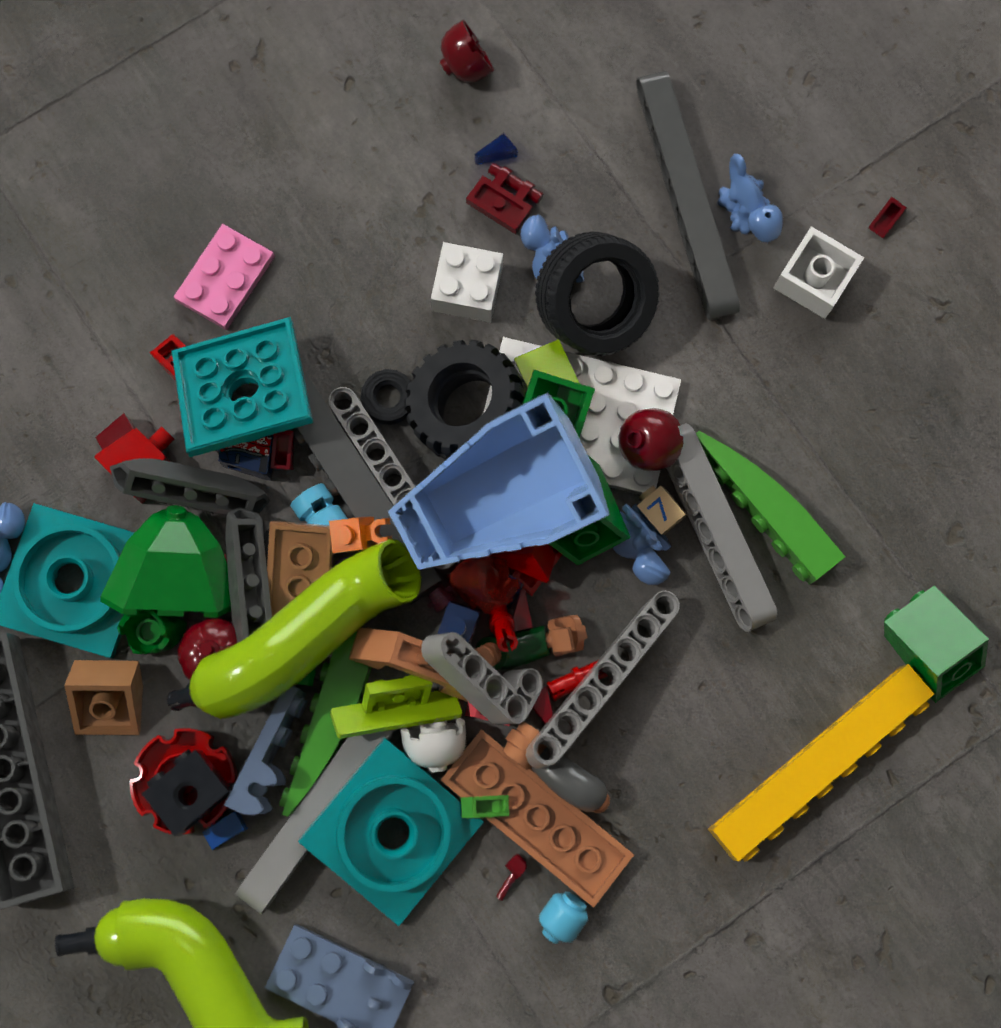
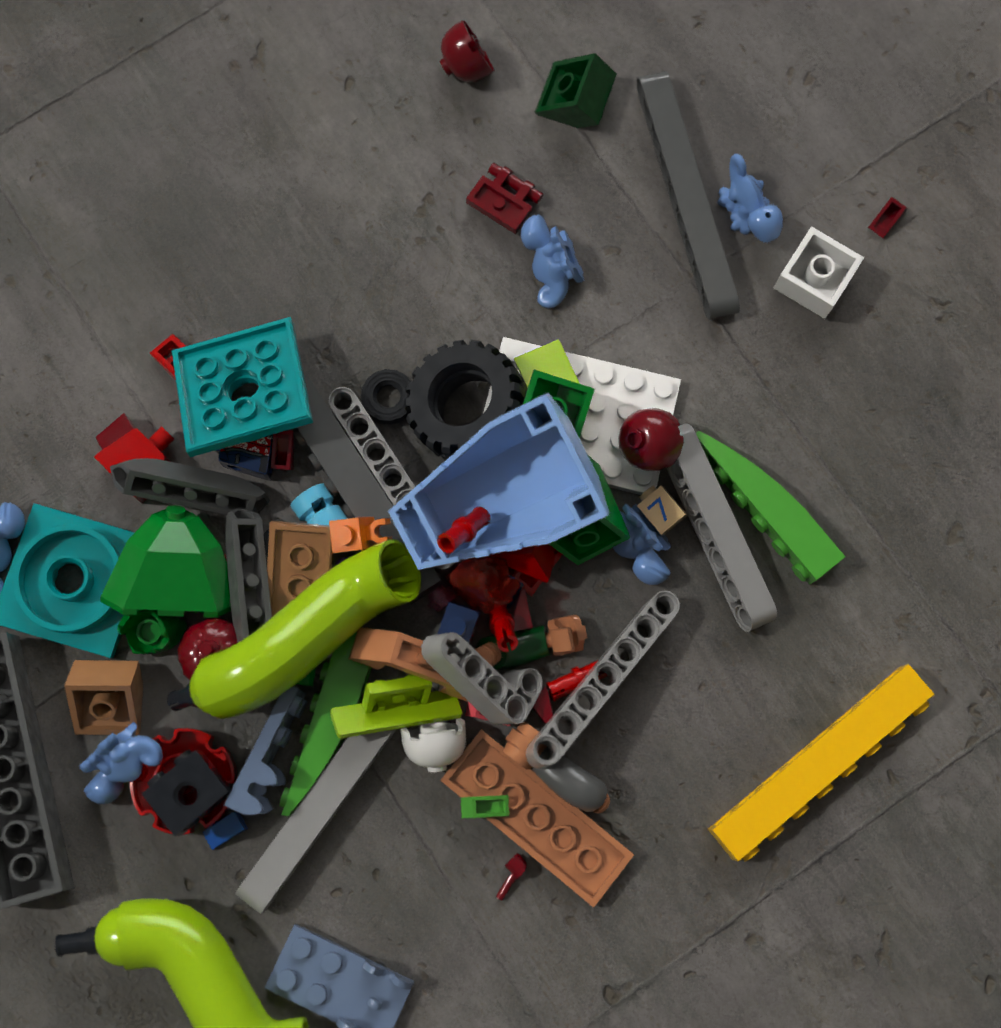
(119, 761): none -> medium blue animal
(224, 276): bright pink plate -> none
(347, 831): teal piece -> none
(463, 529): none -> red pin
(467, 282): white brick -> none
(497, 150): clear blue piece -> none
(563, 917): medium azure head -> none
(577, 91): none -> dark green slope
(637, 301): black tyre -> none
(936, 641): slope -> none

